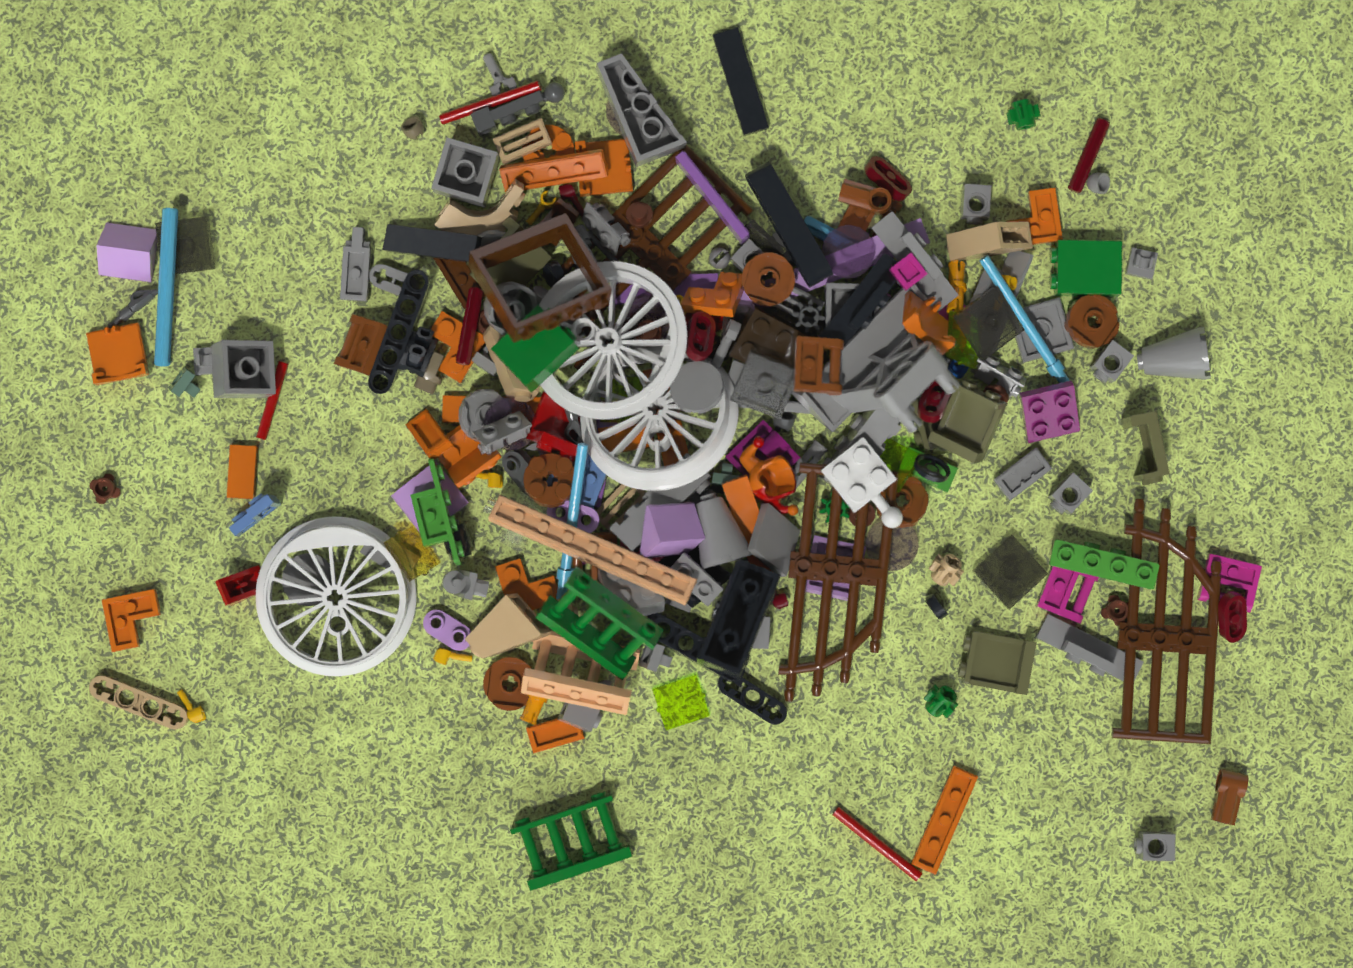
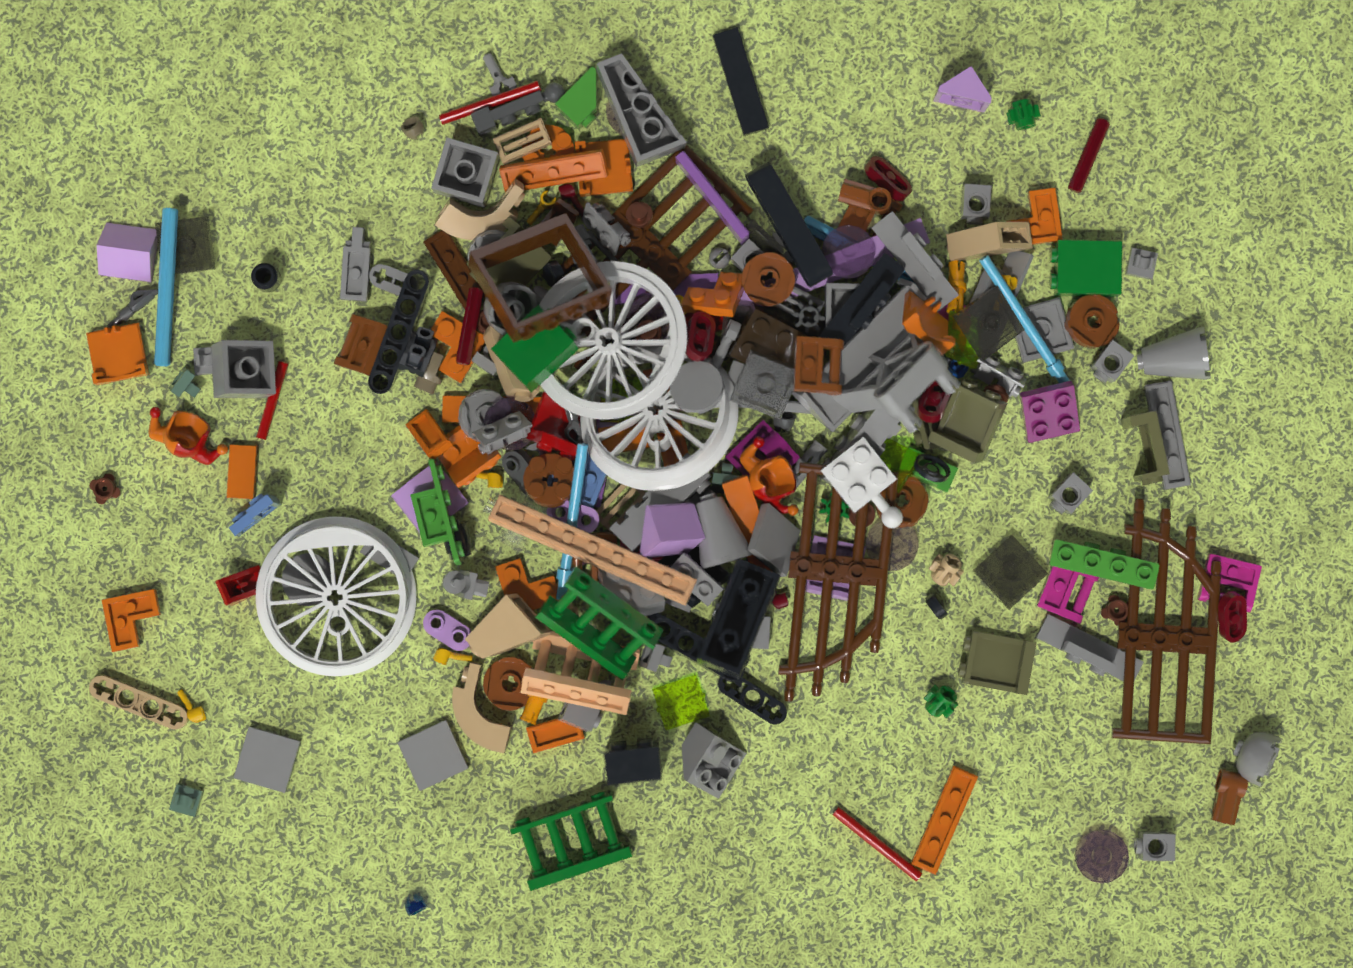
(184, 436): none -> orange piece
(186, 800): none -> sand green tile
(260, 272): none -> black brick
(267, 759): none -> light grey tile
(411, 554): clear yellow piece -> none
(415, 906): none -> hinge
(430, 243): black tile -> none
(433, 755): none -> light grey tile
(474, 724): none -> tan arch
(580, 101): none -> bright green slope
(632, 762): none -> black brick
(709, 760): none -> light grey slope
(908, 271): dark pink plate -> none
(964, 92): none -> lavender slope
(1022, 474): light grey plate -> none
(1098, 183): light grey hinge -> none
(1101, 856): none -> tile
(1162, 400): none -> light grey tile
(1256, 756): none -> light grey cylinder

